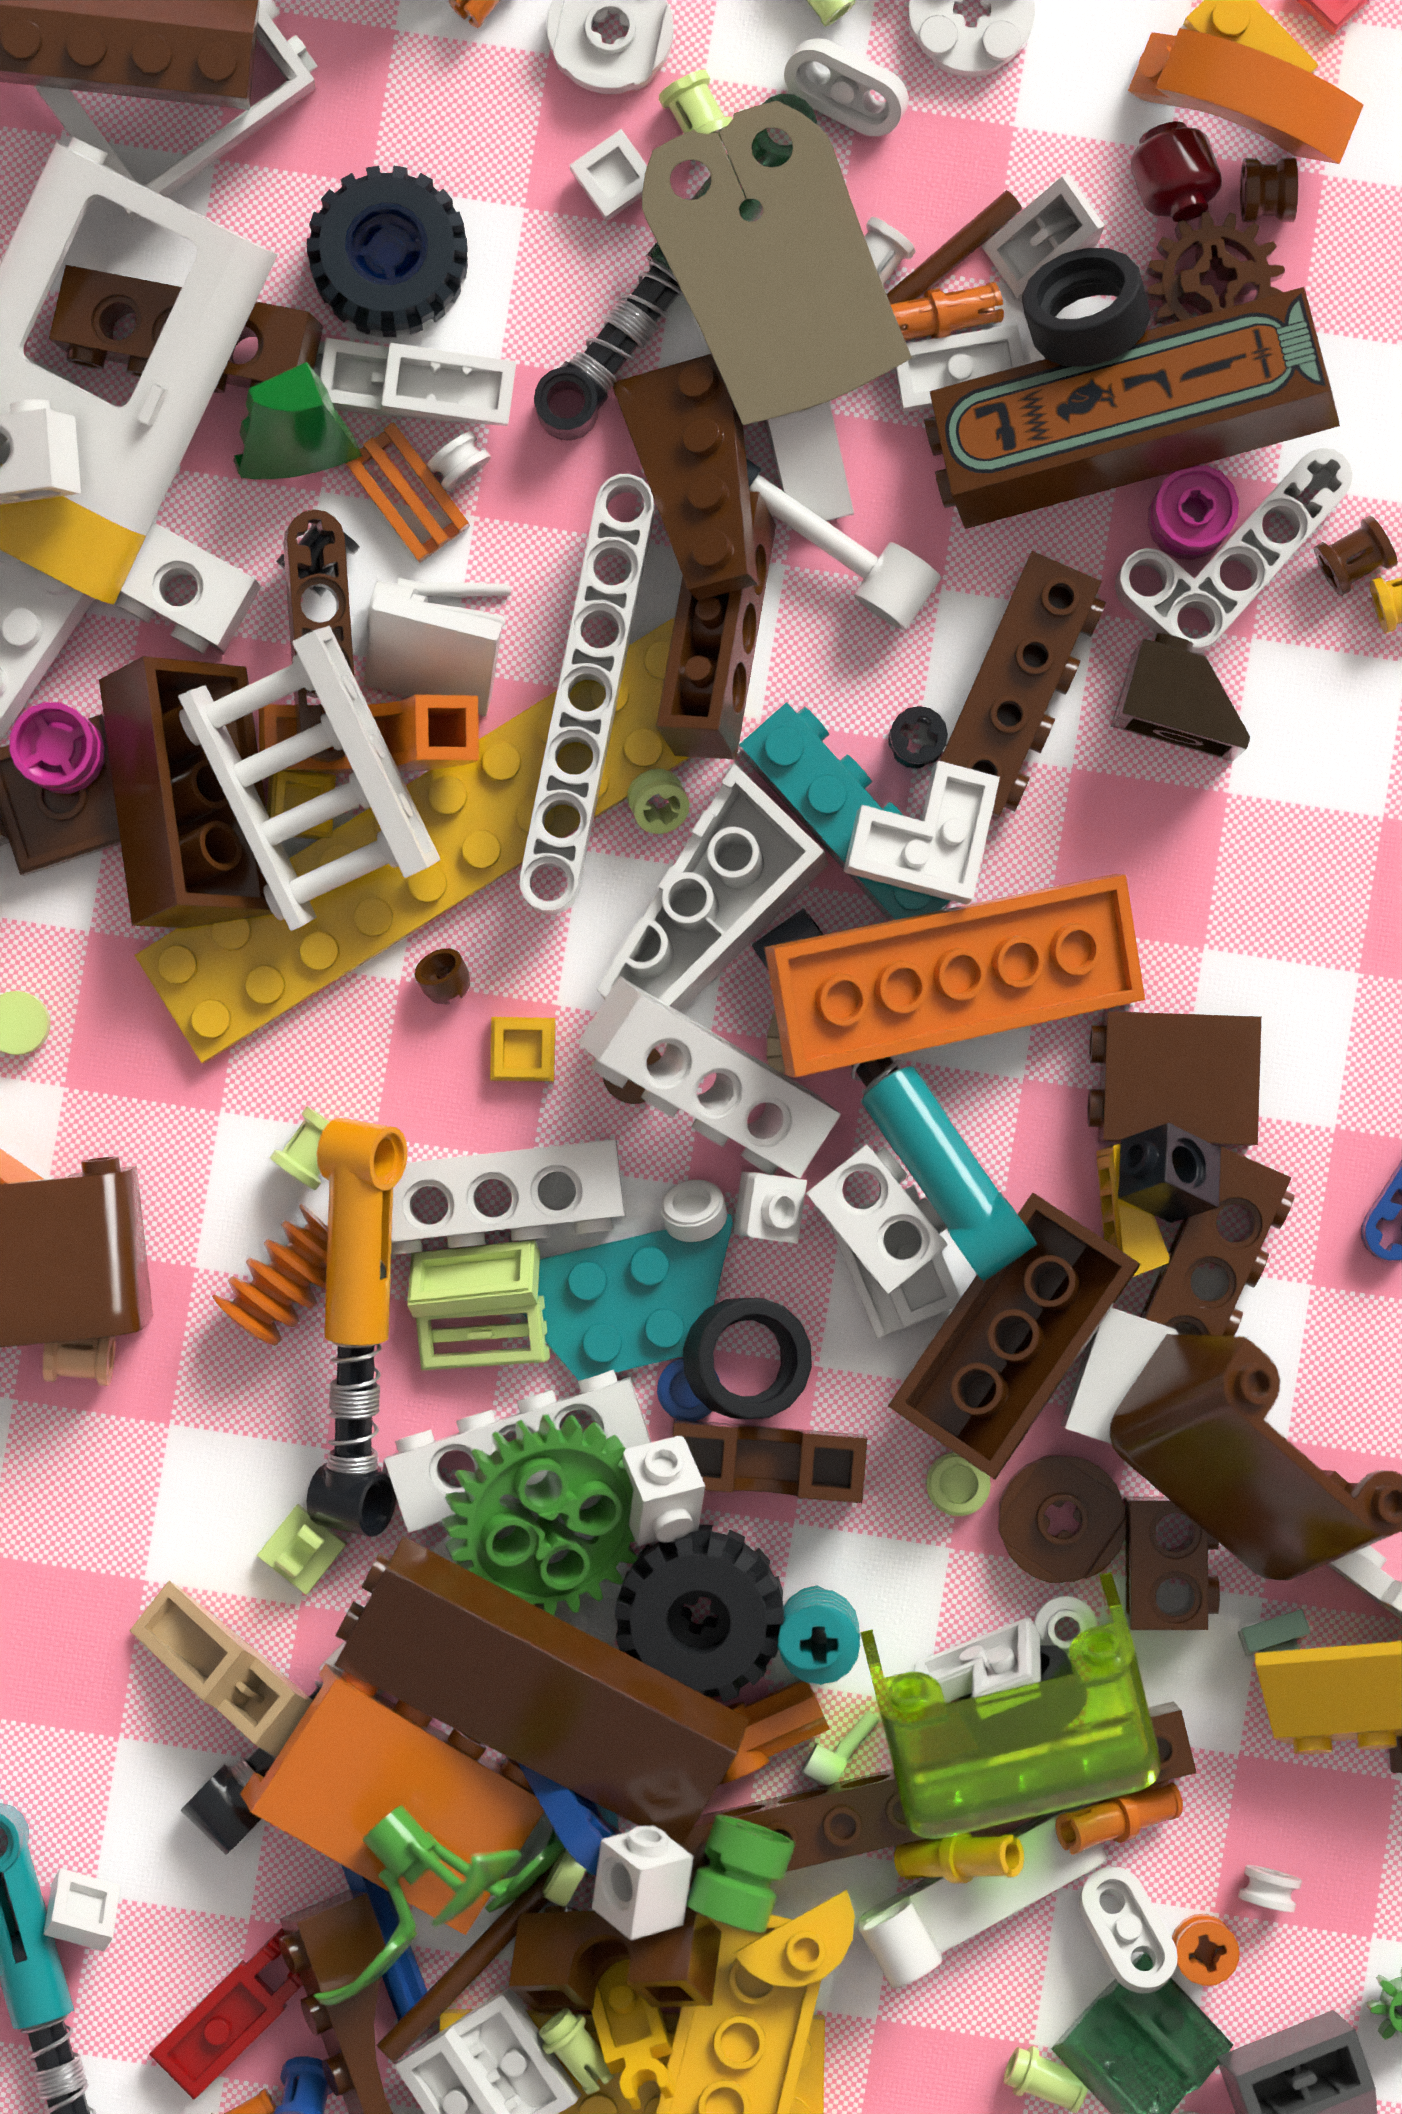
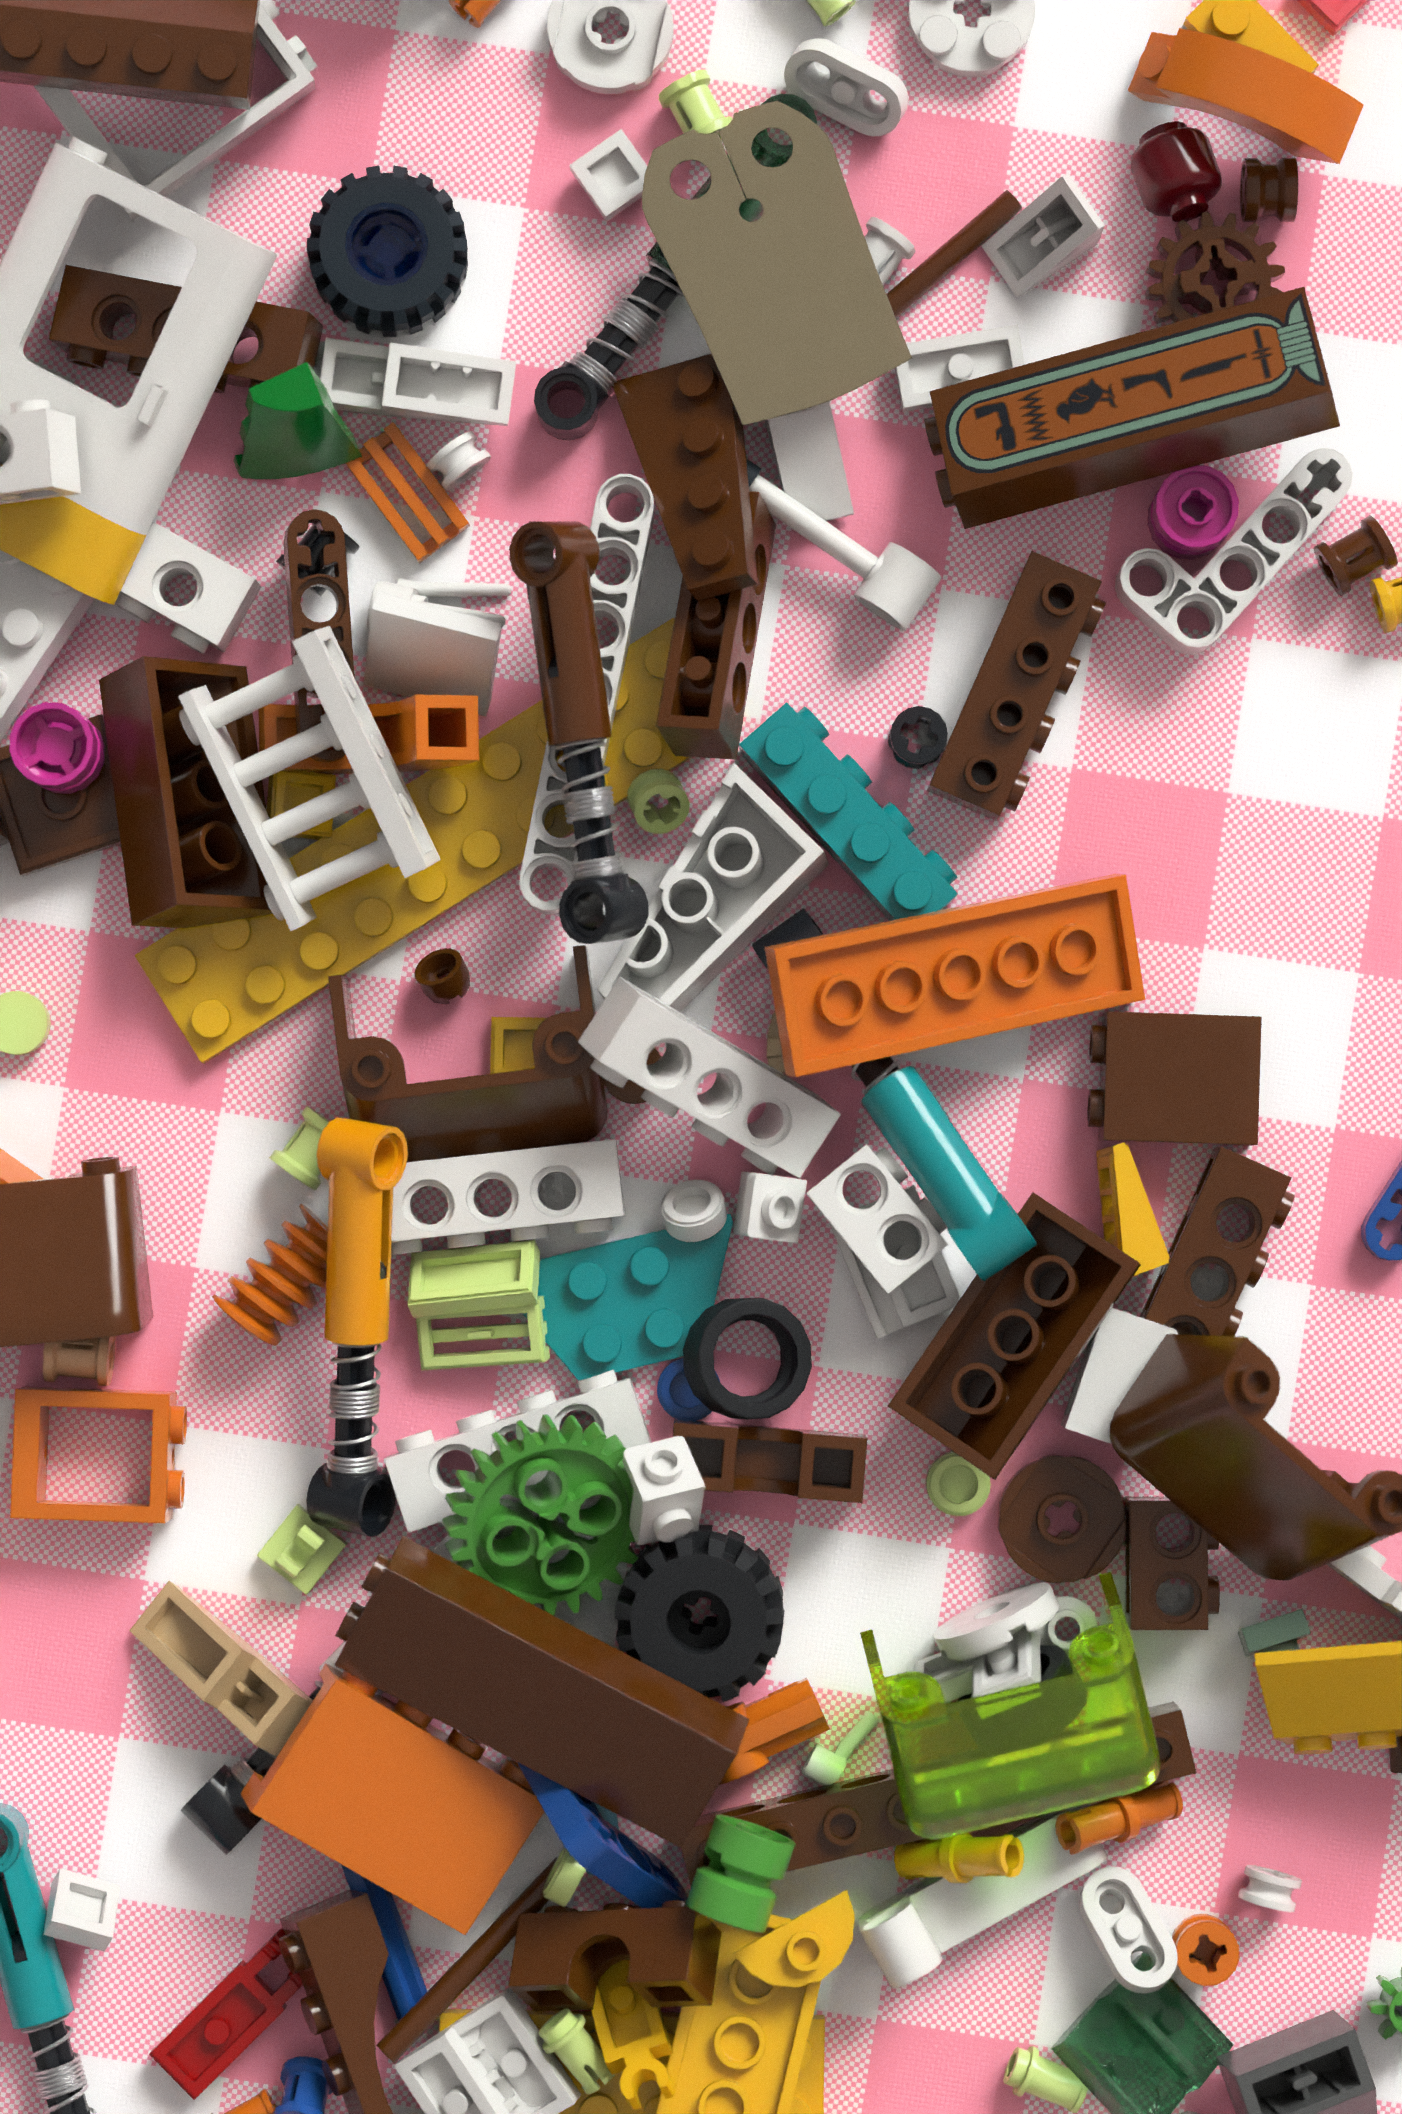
(31, 1454): none -> orange window
(411, 1853): bright green plant -> none
(481, 1113): none -> reddish brown windscreen
(577, 723): none -> piece
(642, 1882): white brick -> none
(824, 1661): teal piece -> none
(933, 854): white plate -> none
(945, 312): orange pin -> none
(995, 1620): none -> white tile
(1092, 337): black tyre -> none
(1169, 1173): black brick -> none
(1178, 700): dark brown slope -> none

